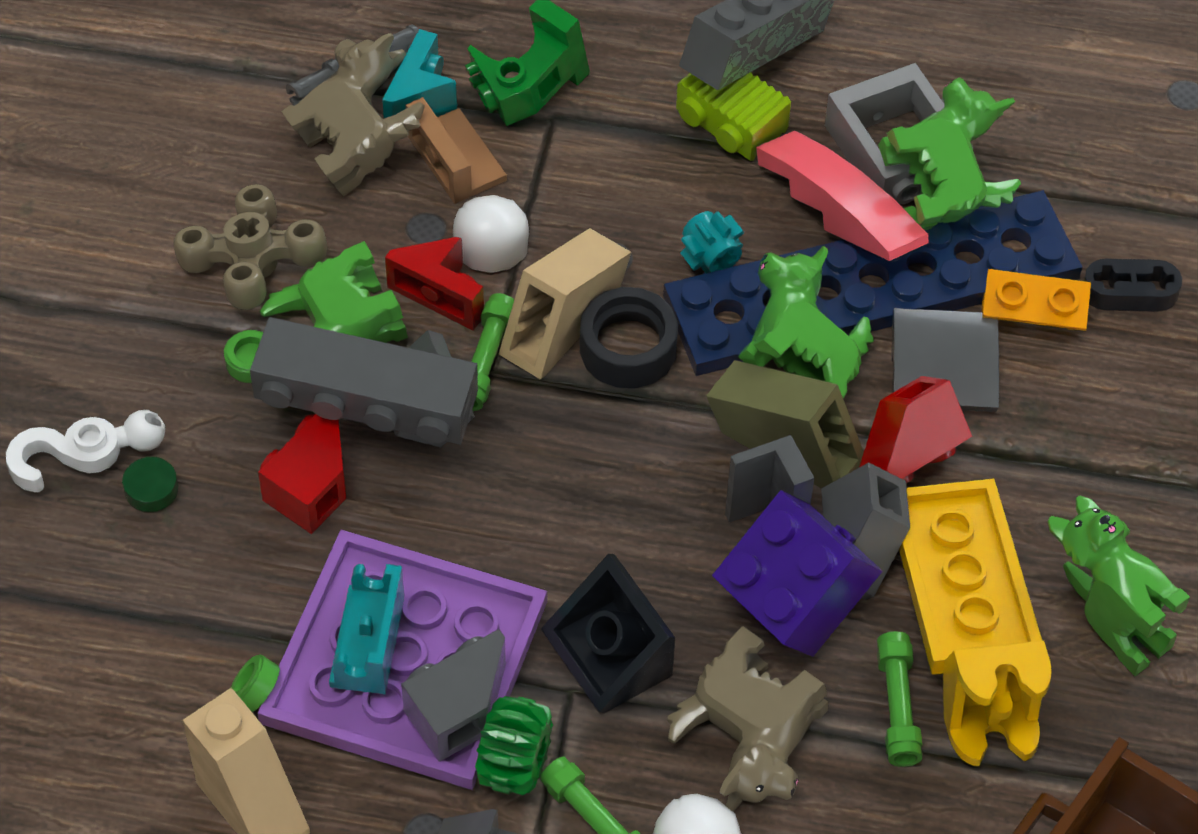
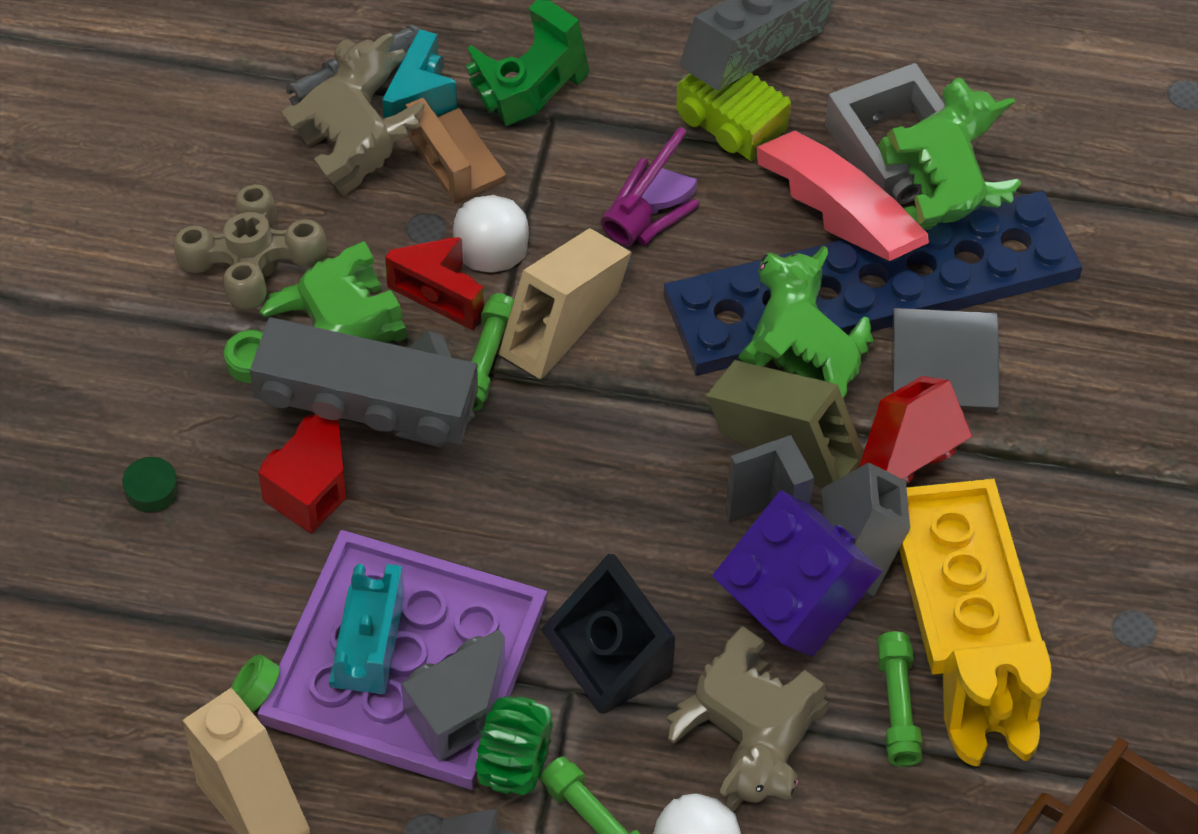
(87, 445): white piece -> none
(628, 305): black tyre -> none
(630, 213): none -> magenta plant
(669, 190): none -> medium lavender tile
(711, 242): teal gear -> none
(1036, 299): light orange hinge -> none
(1125, 587): bright green animal -> none
(1132, 284): black beam -> none

